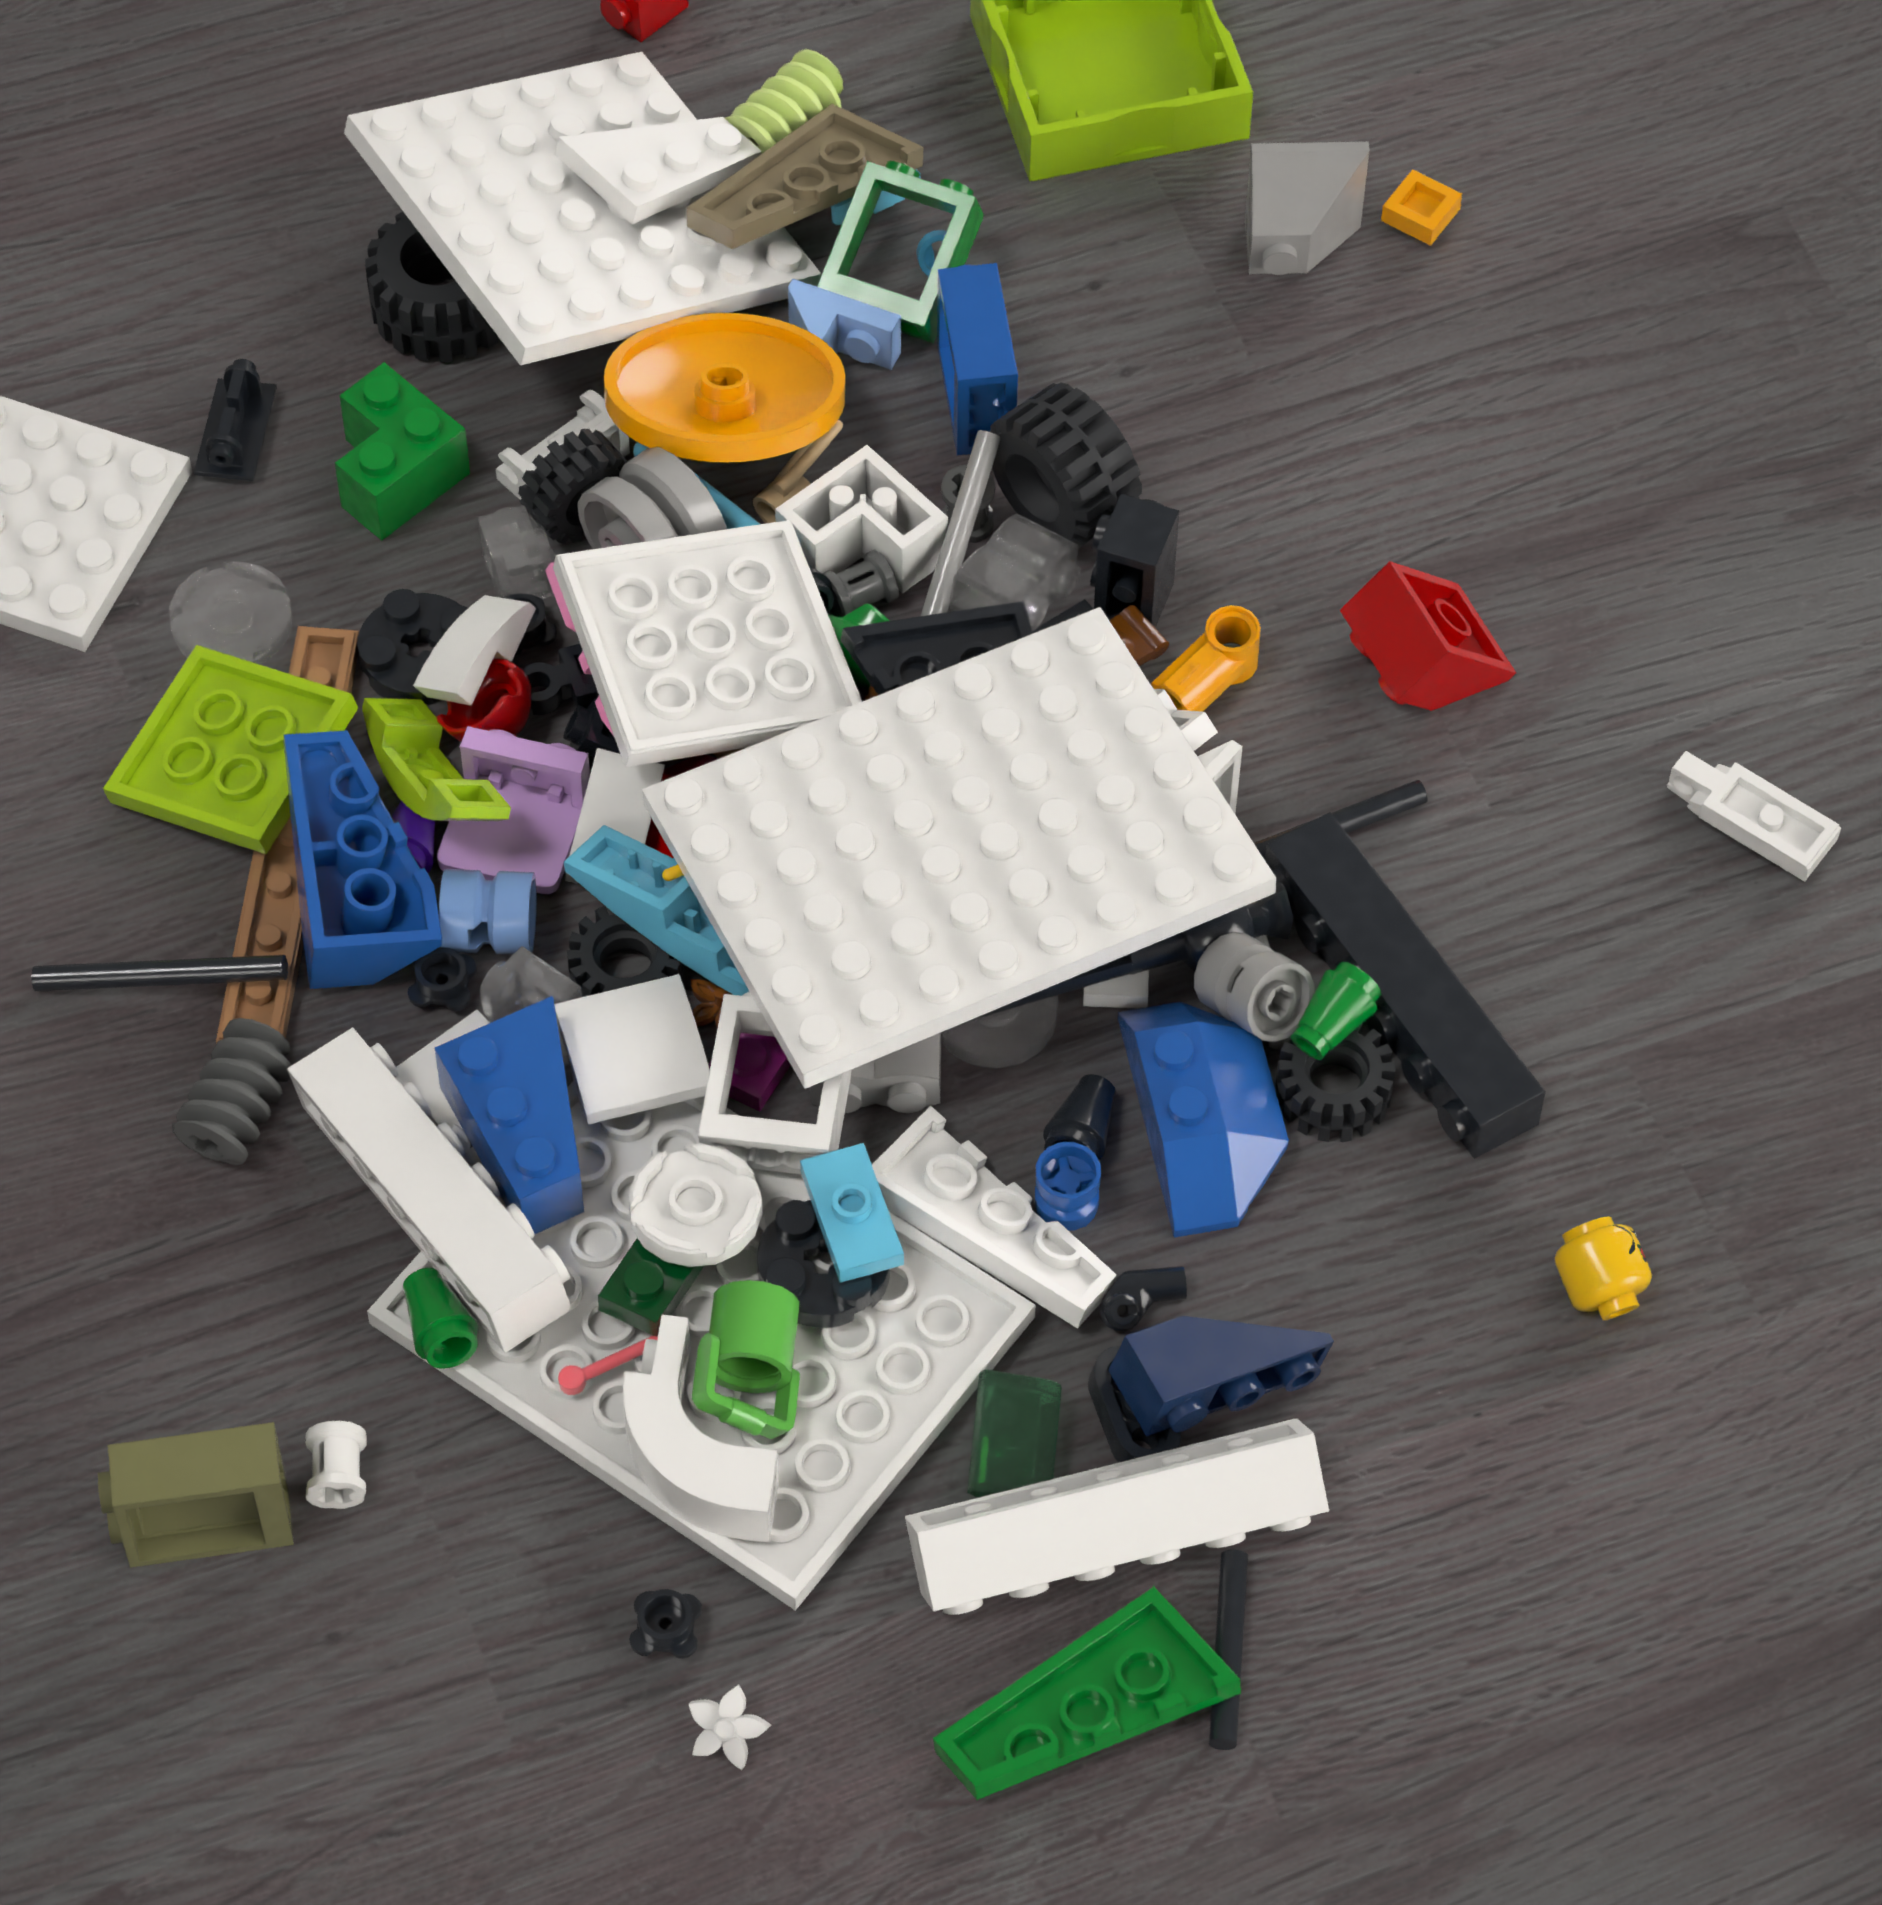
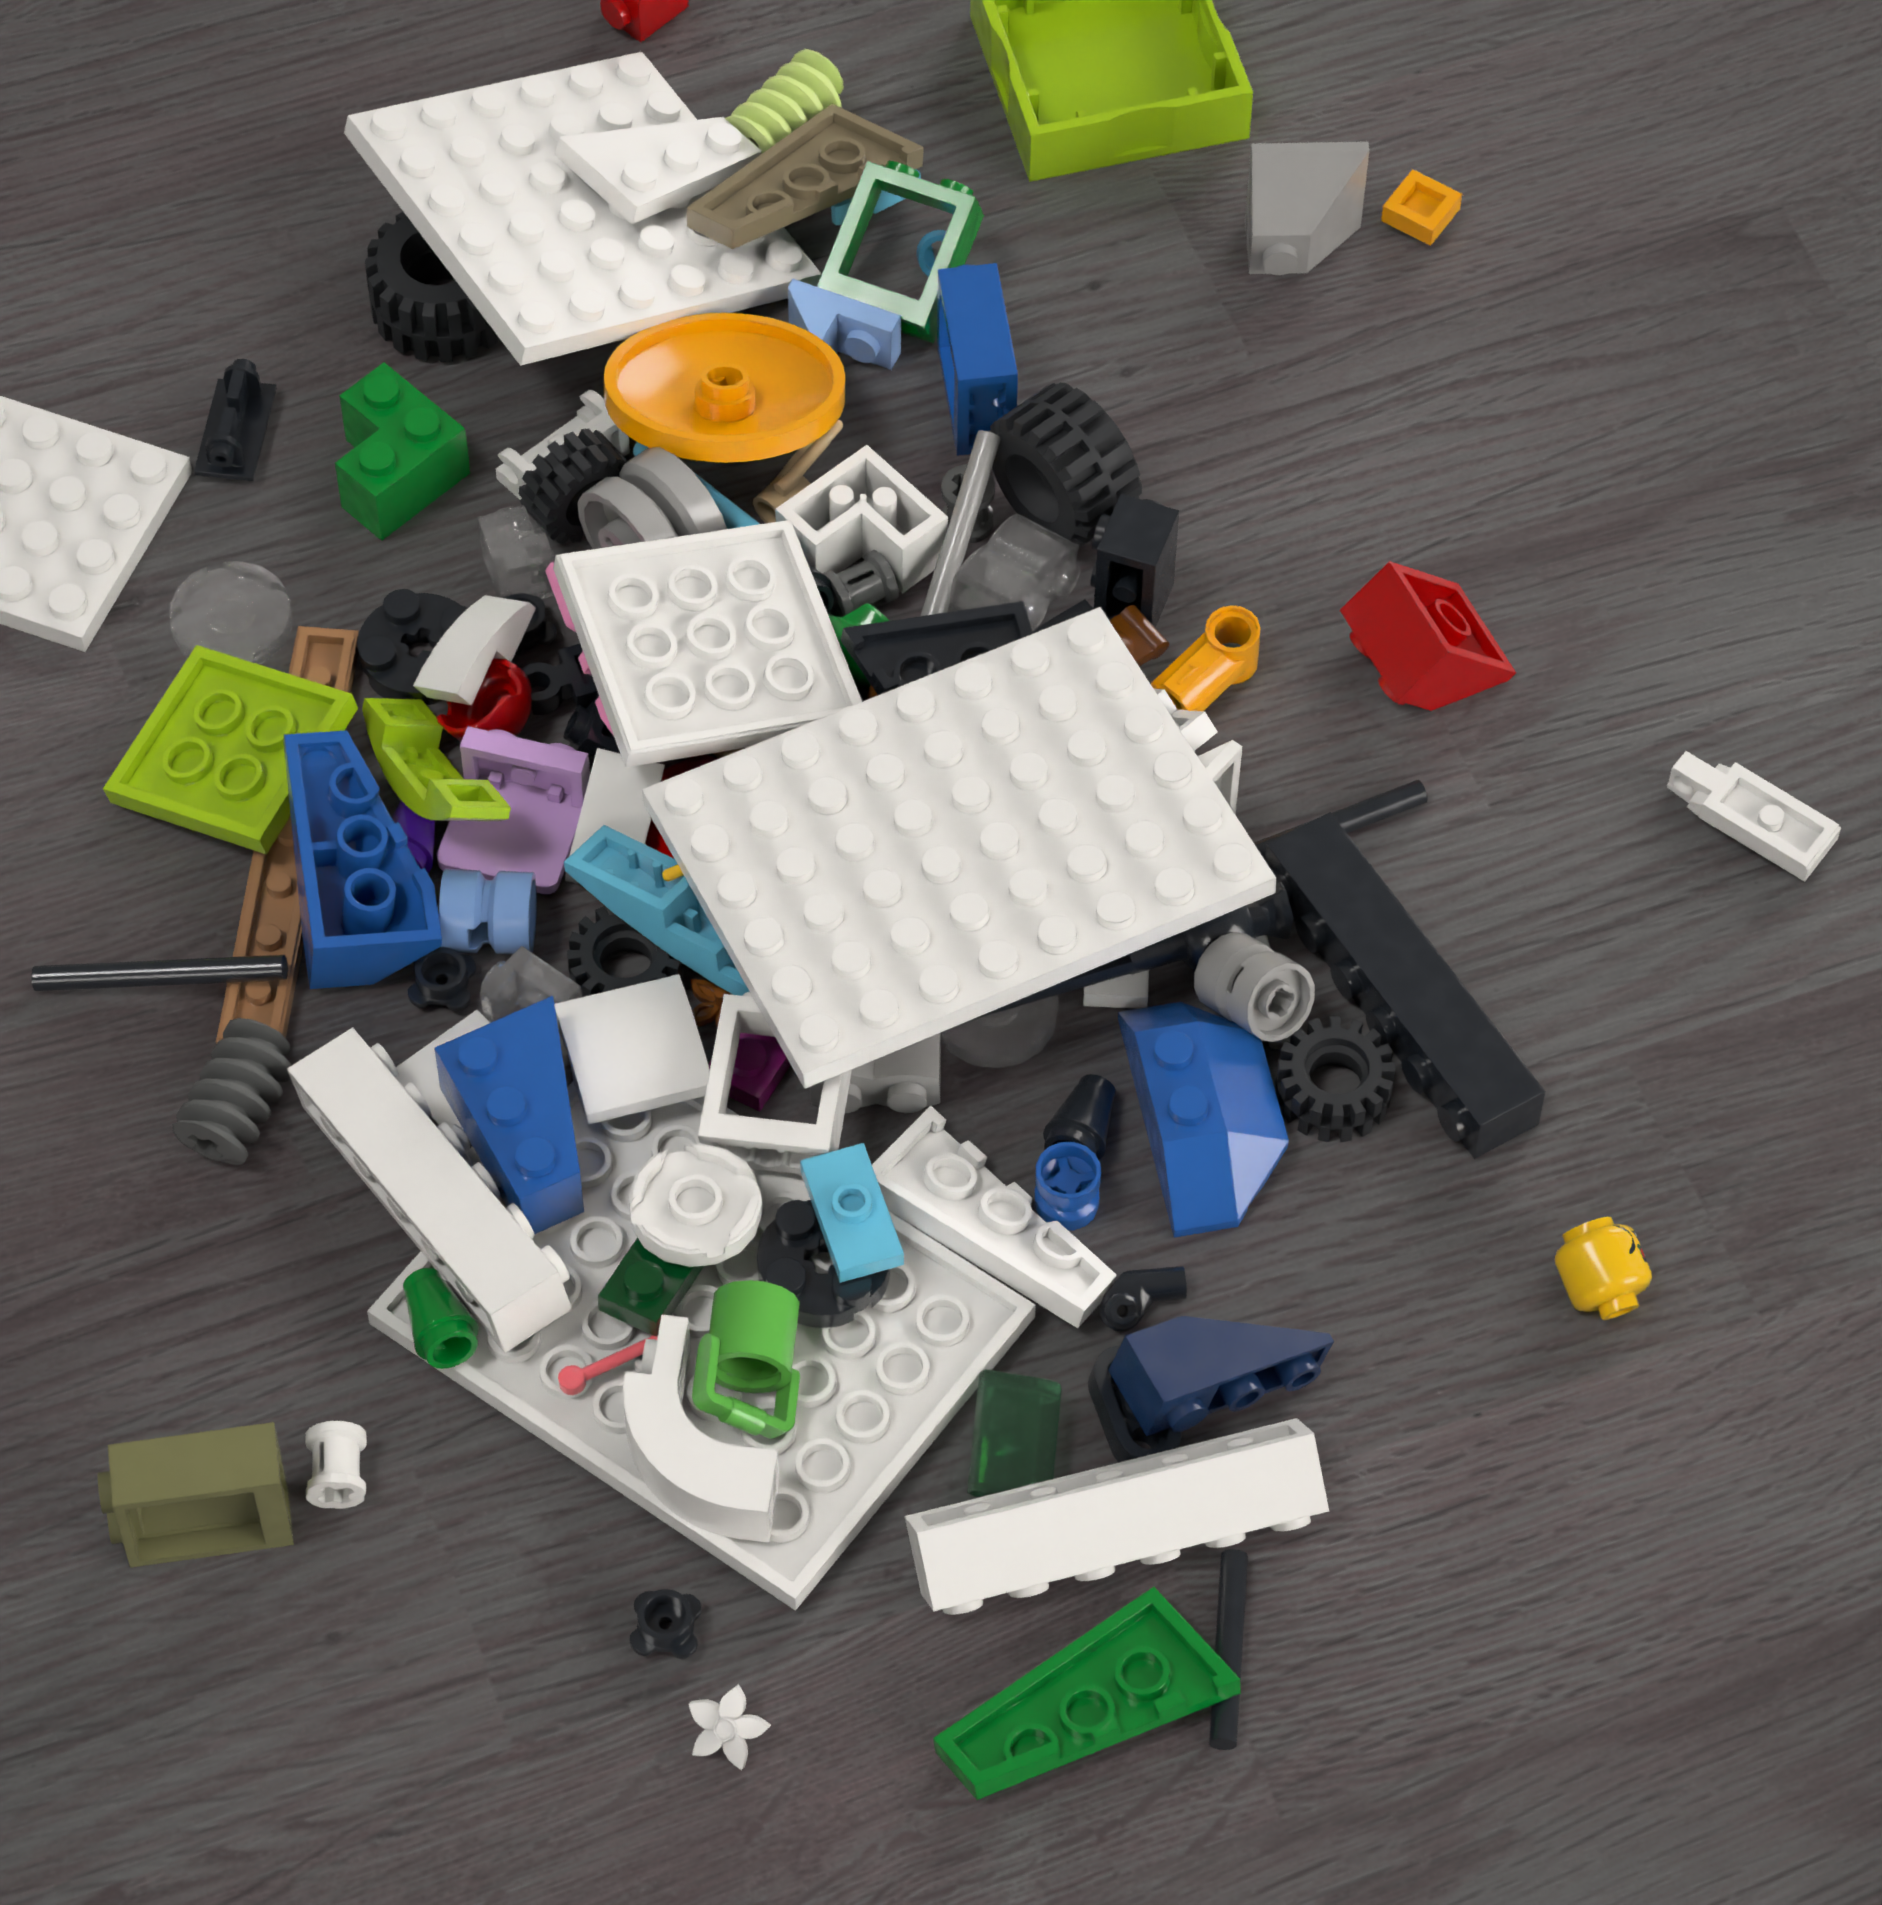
(1336, 1009): green cone -> none

